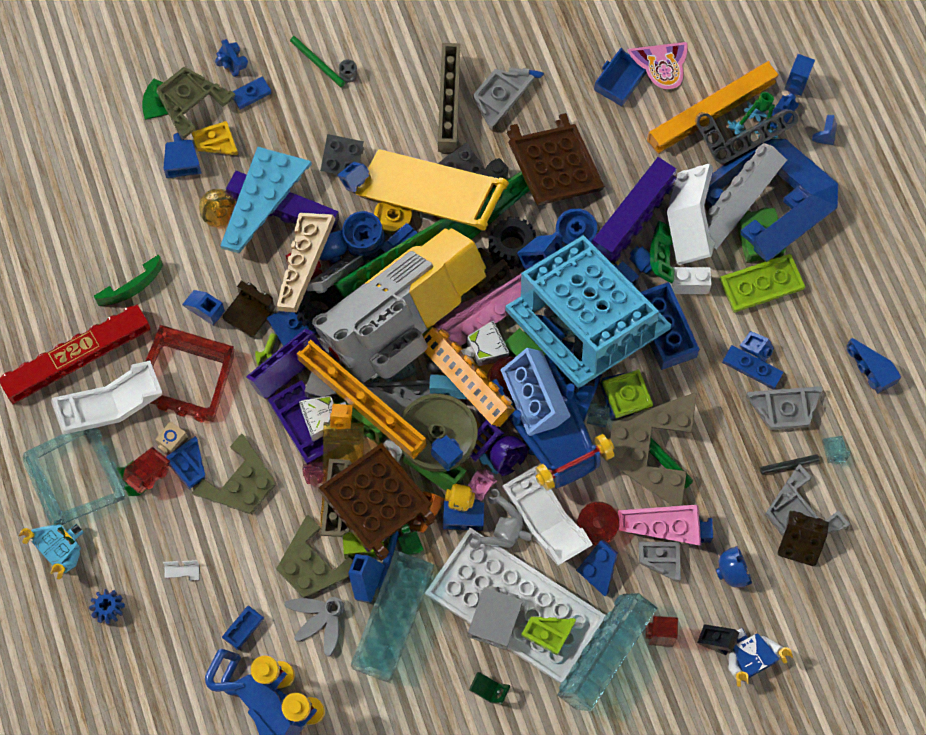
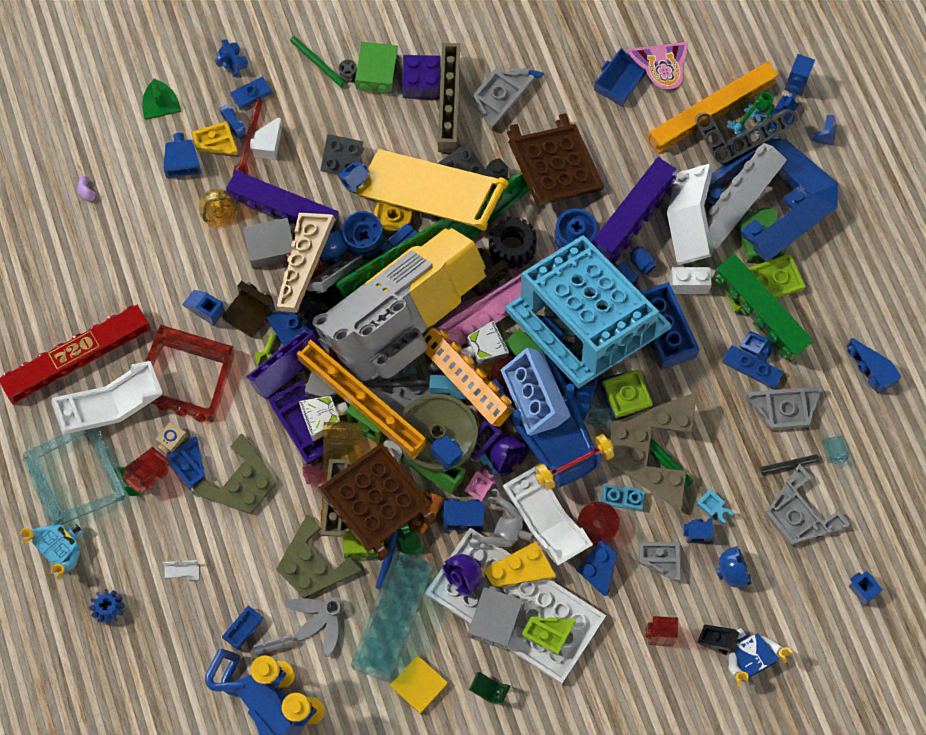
(83, 190): none -> lavender arm
(133, 287): green slope -> none
(185, 91): olive wing -> none
(229, 115): none -> blue plate
(242, 165): none -> clear red piece
(263, 190): medium azure wing -> none
(267, 140): none -> white slope
(269, 242): none -> light grey brick
(273, 645): none -> light grey axle
(341, 416): light orange bracket -> none
(365, 576): blue slope -> none
(376, 67): none -> bright green brick
(418, 684): none -> yellow tile
(421, 76): none -> dark purple brick
(460, 497): yellow head -> none
(463, 572): none -> dark purple cylinder
(520, 567): none -> yellow wing
(539, 249): blue torso -> none
(606, 651): clear light blue brick -> none
(622, 498): none -> medium azure slope
(661, 252): green slope -> none
(669, 523): bright pink wing -> none
(712, 504): none -> medium azure plate
(762, 308): none -> green brick
(803, 538): dark brown bracket -> none
(869, 583): none -> blue brick

